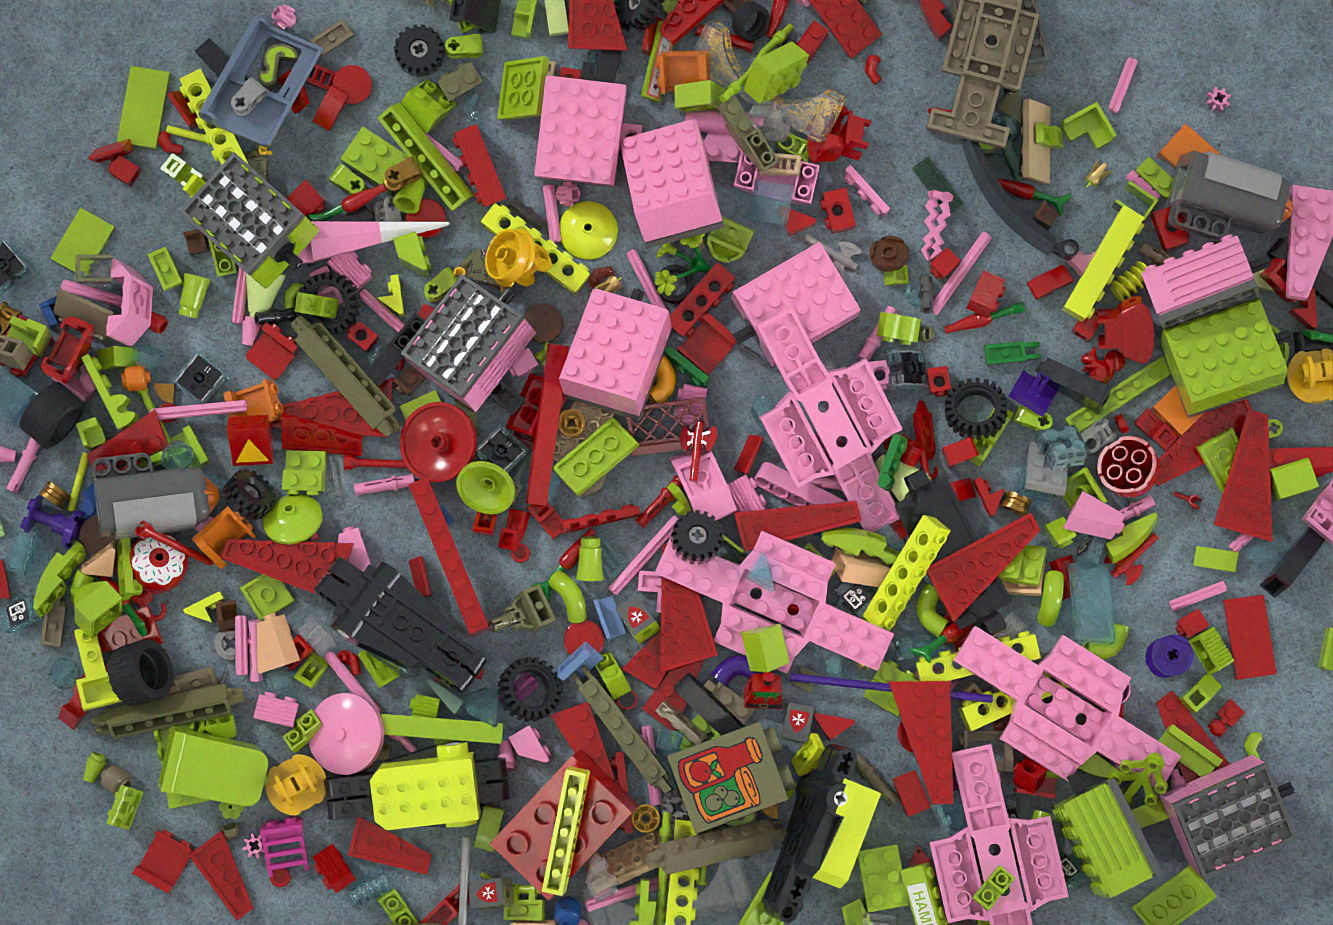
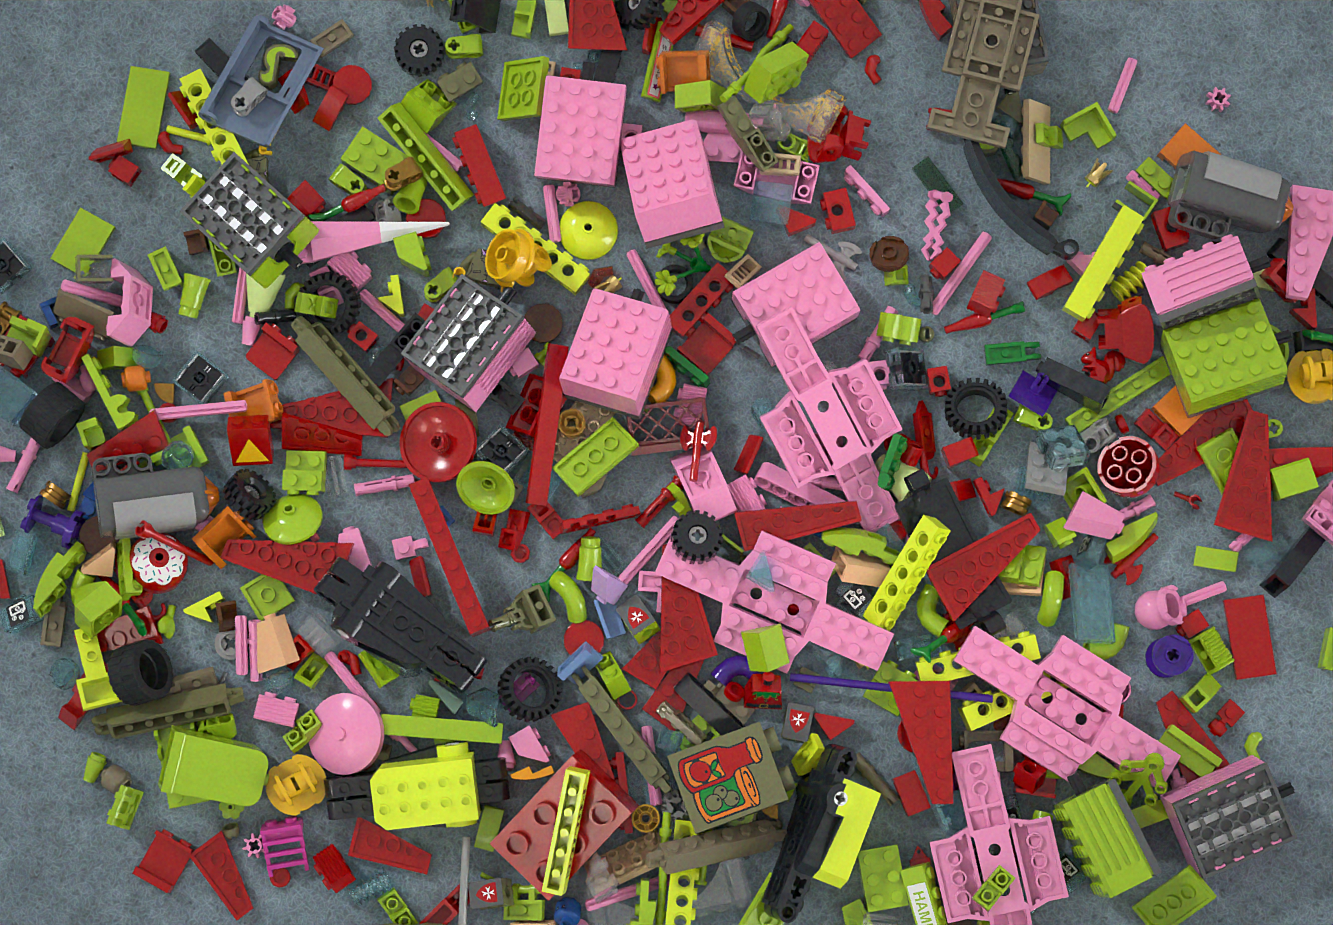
(166, 624): none -> lime rock
(406, 547): none -> bright pink plate
(527, 774): none -> light orange slope
(606, 586): none -> lavender slope
(734, 691): none -> red tile
(751, 269): none -> tan slope
(1160, 608): none -> bright pink tile

